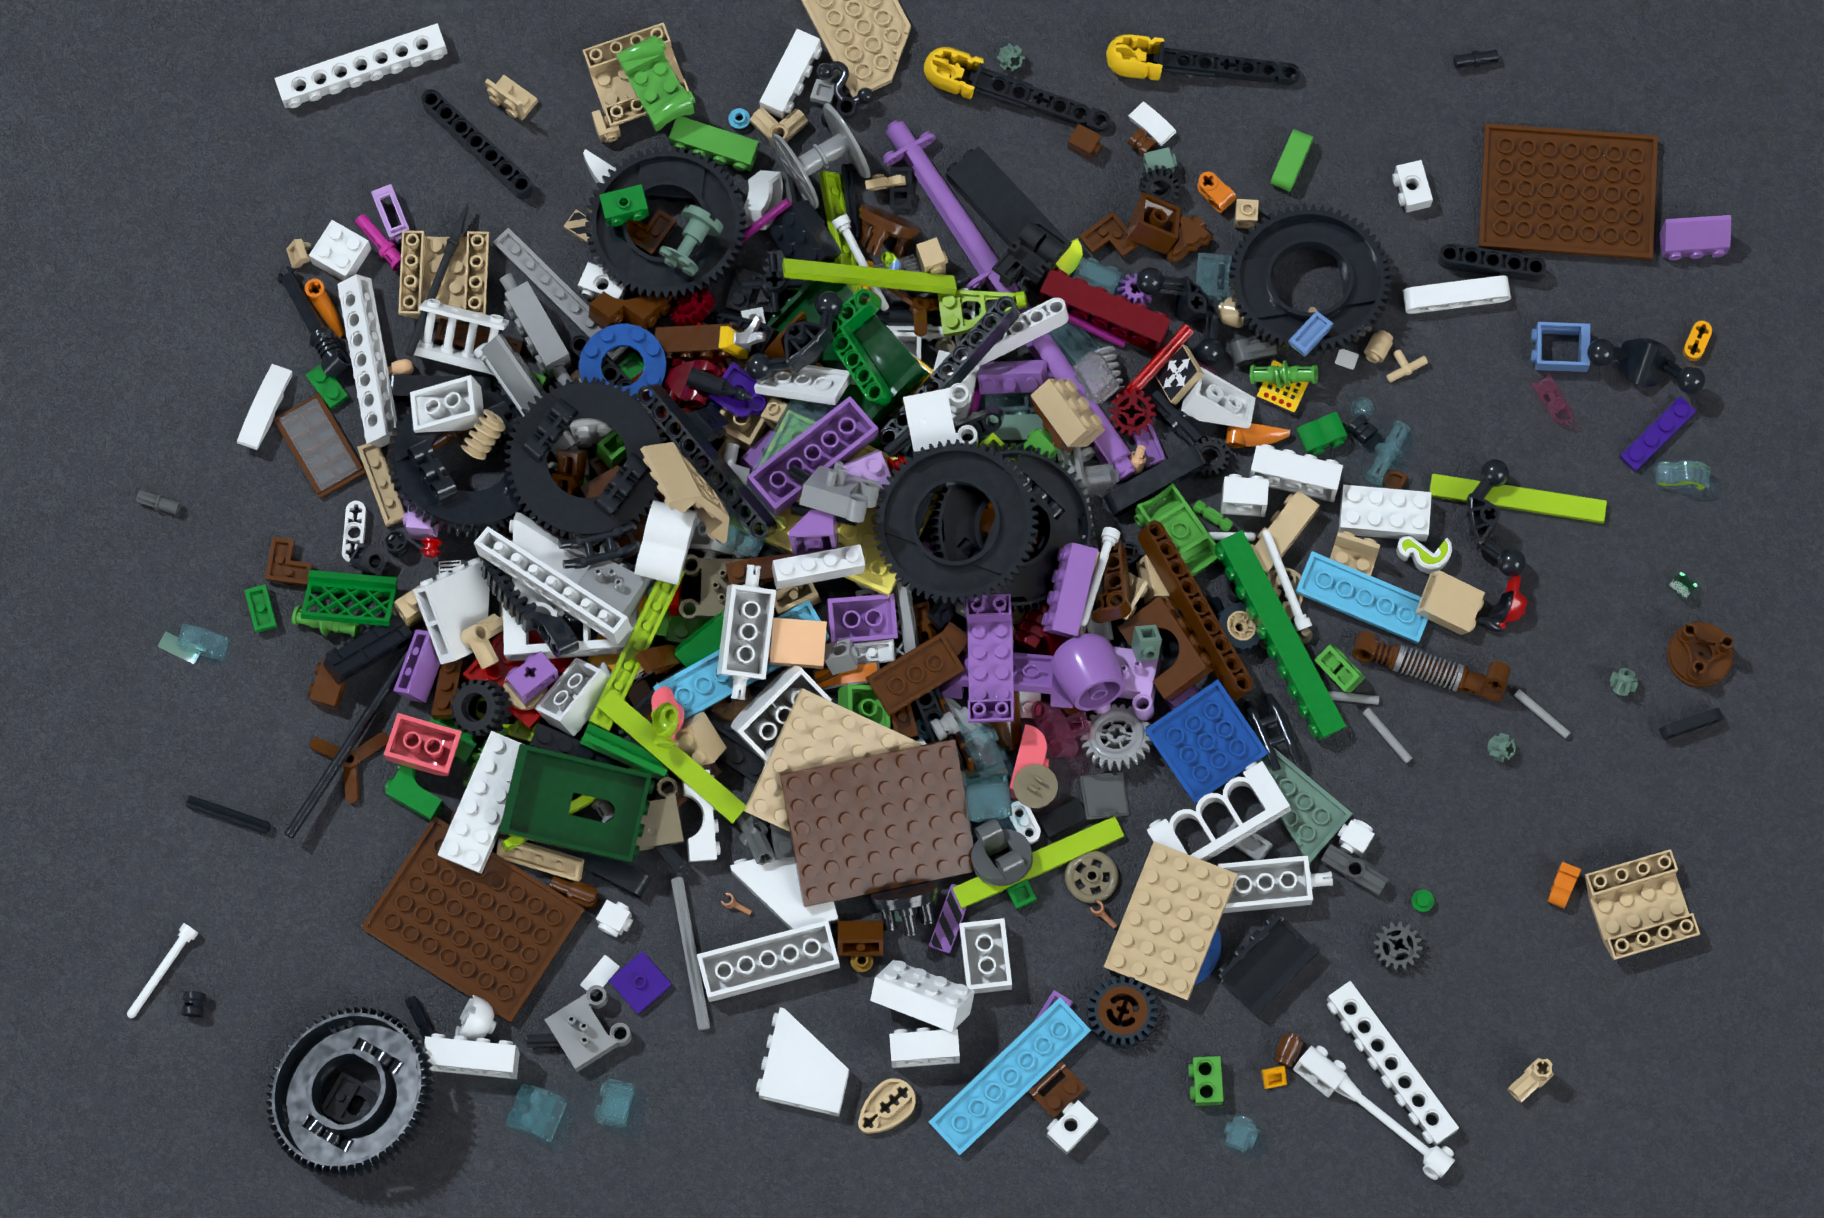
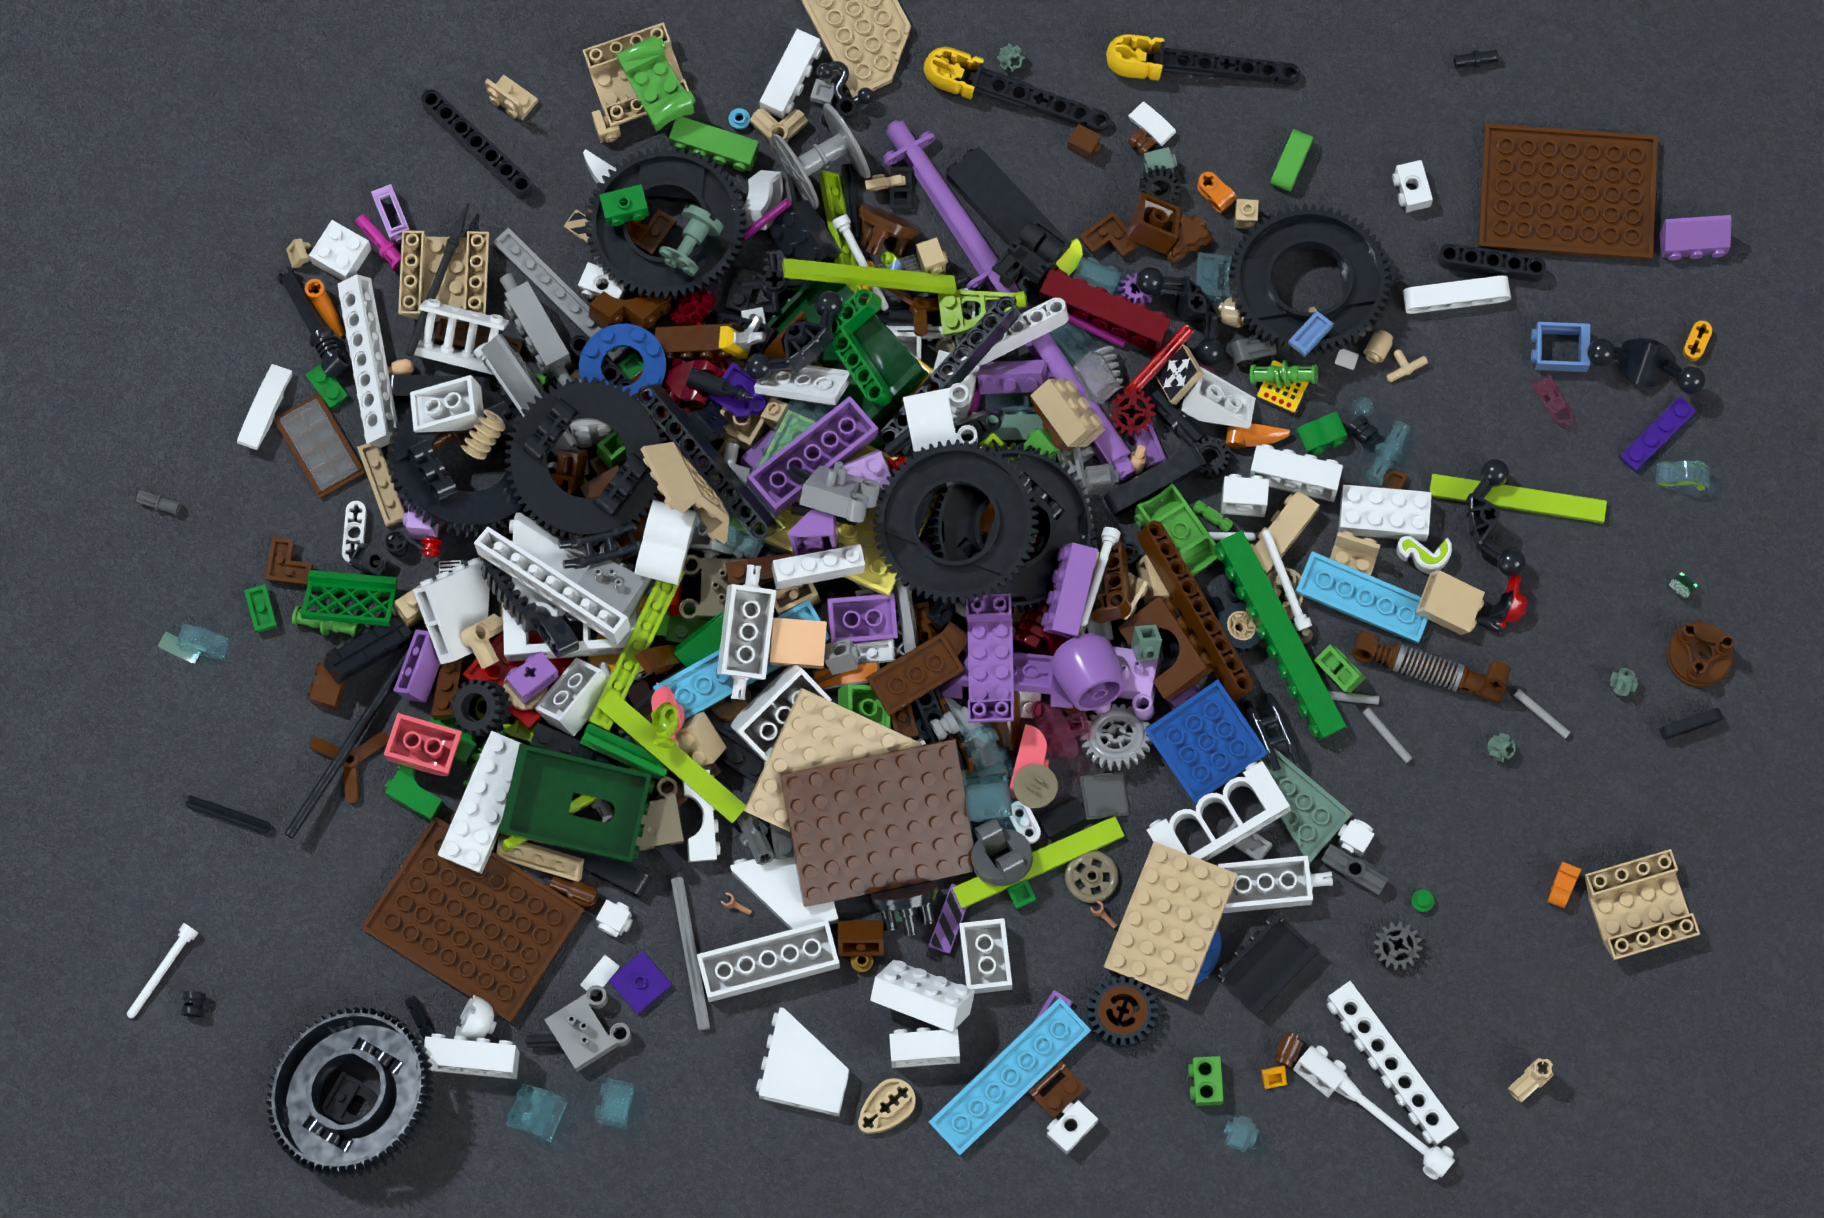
(366, 56): white brick -> none

